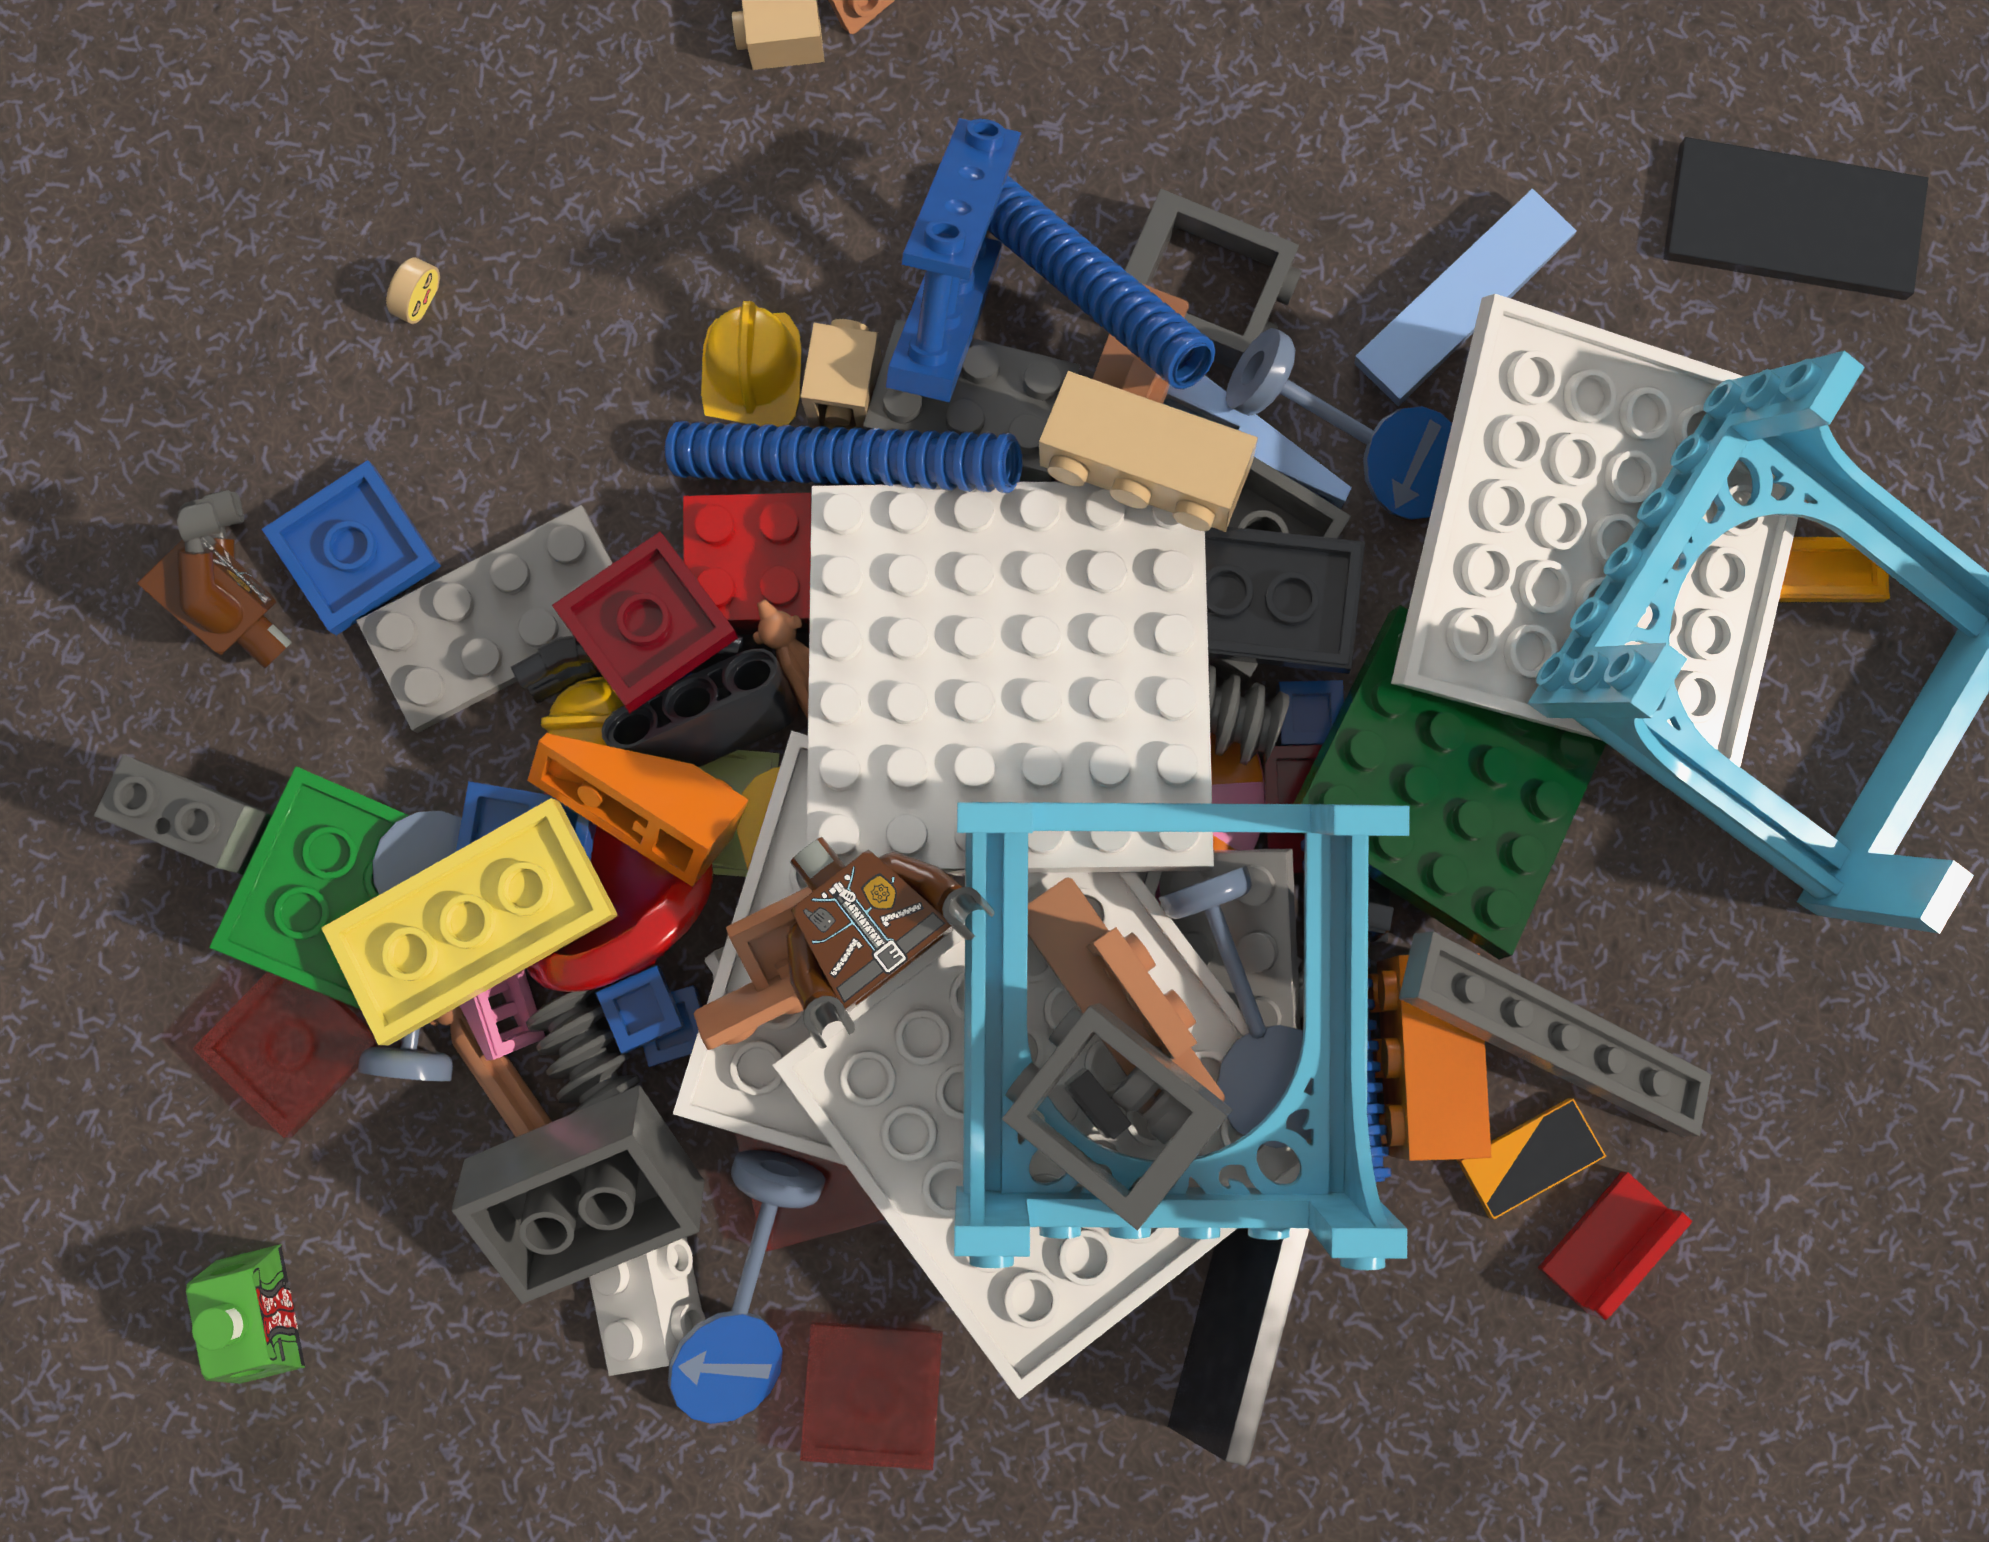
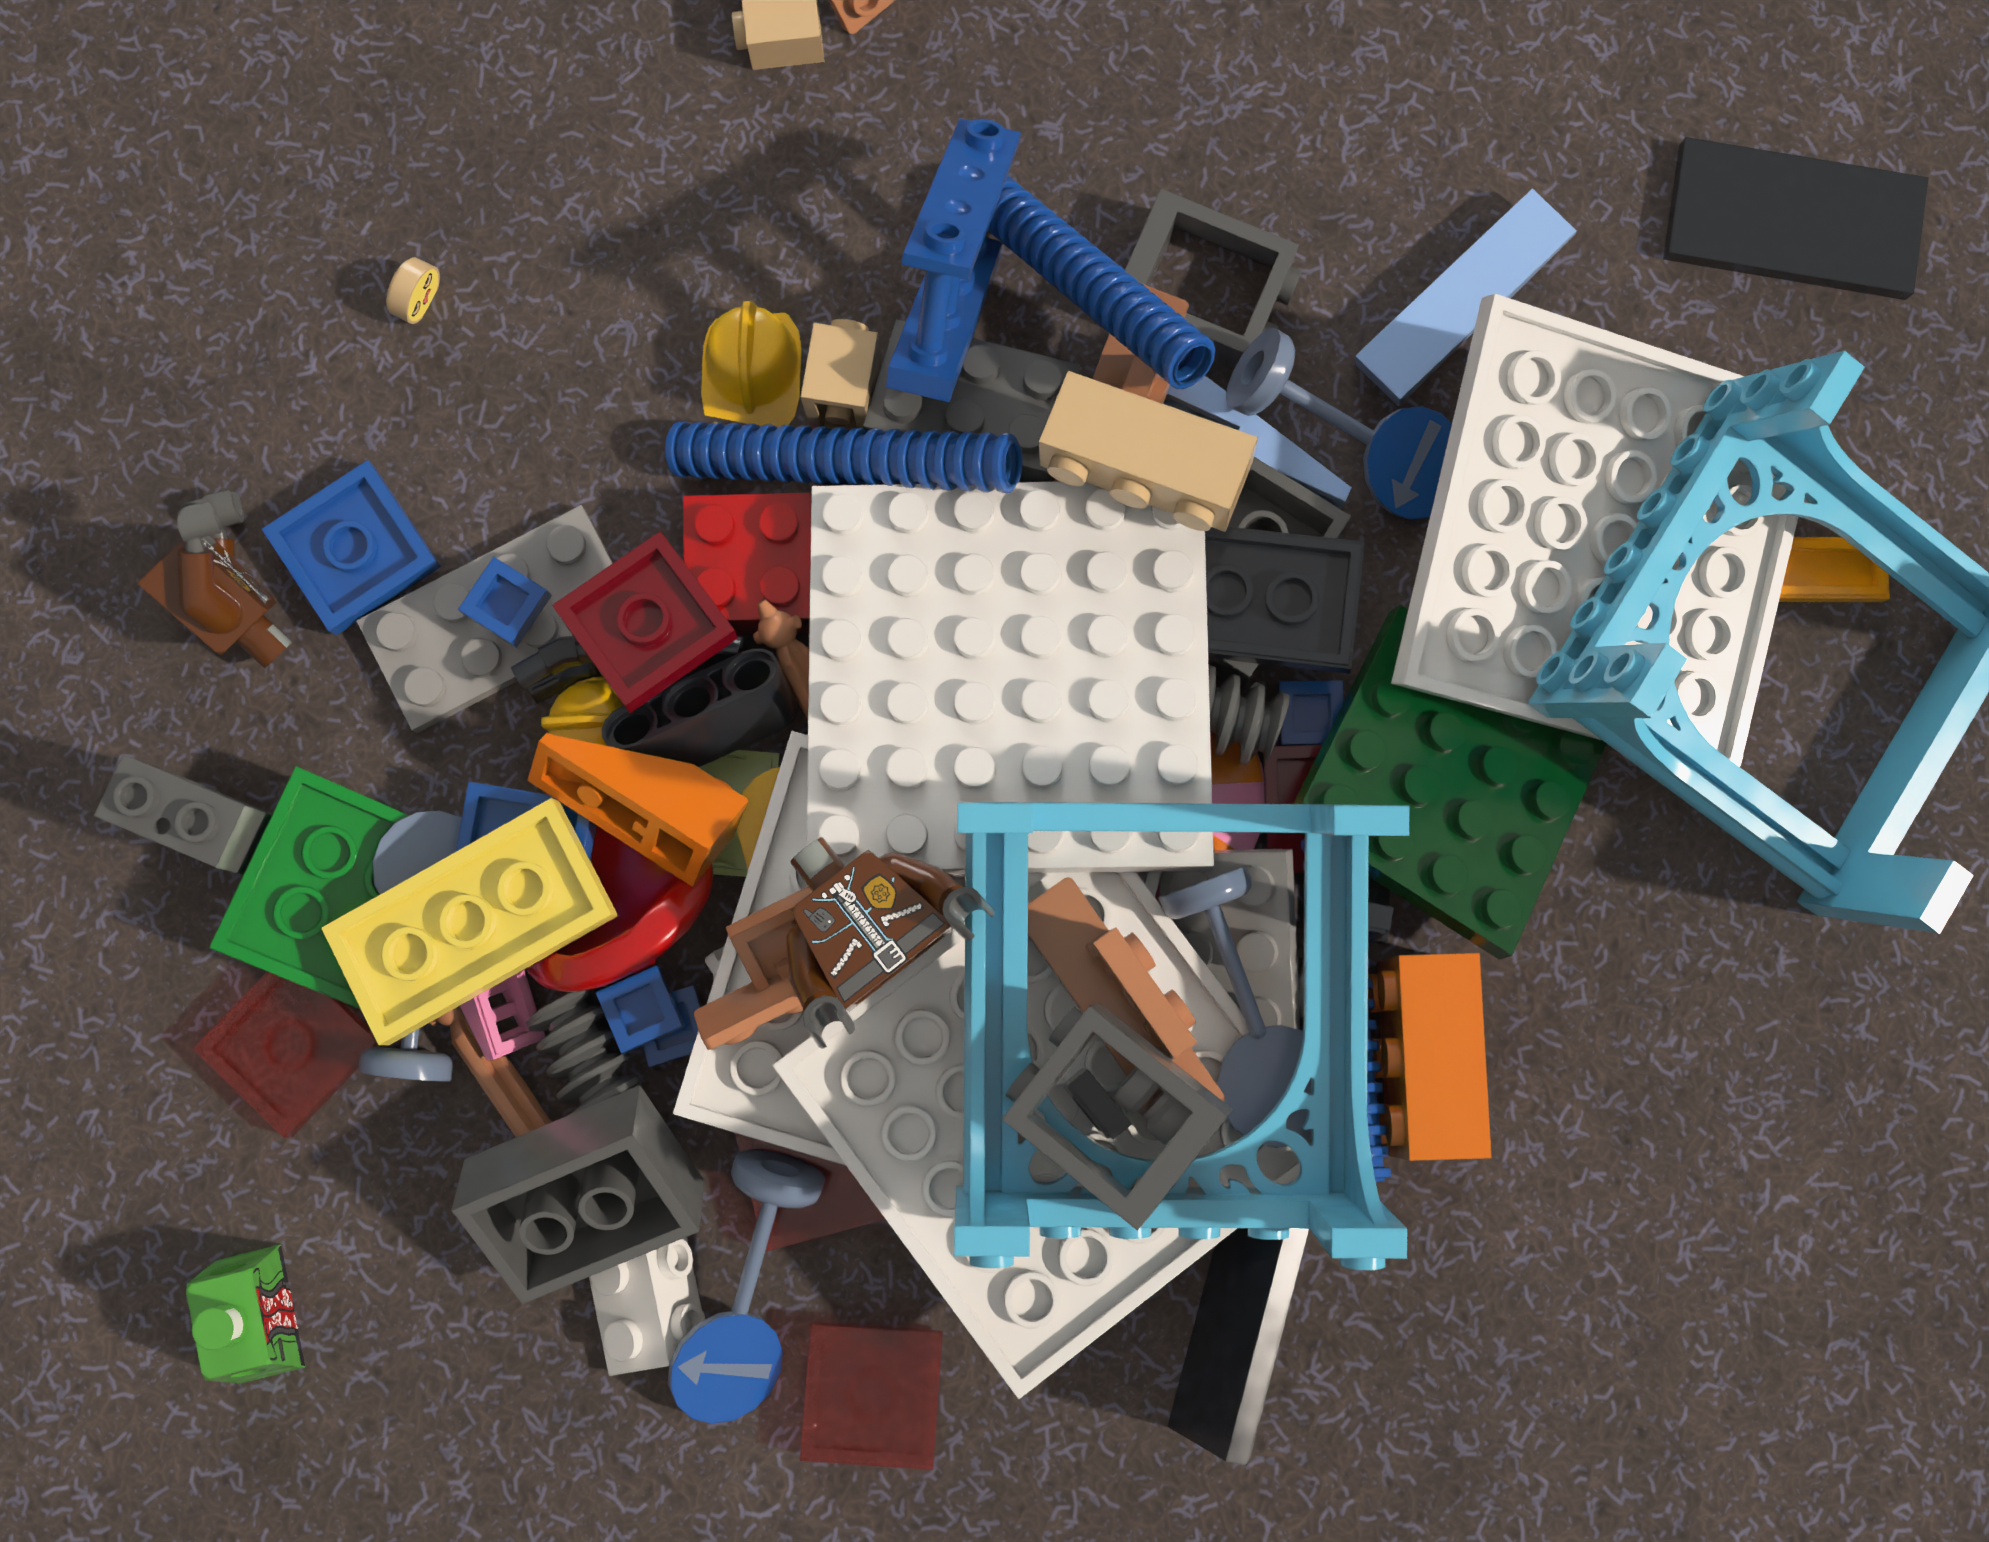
(505, 602): none -> blue plate
(1533, 1158): black tile -> none
(1554, 1034): dark grey plate -> none
(1613, 1246): red panel -> none

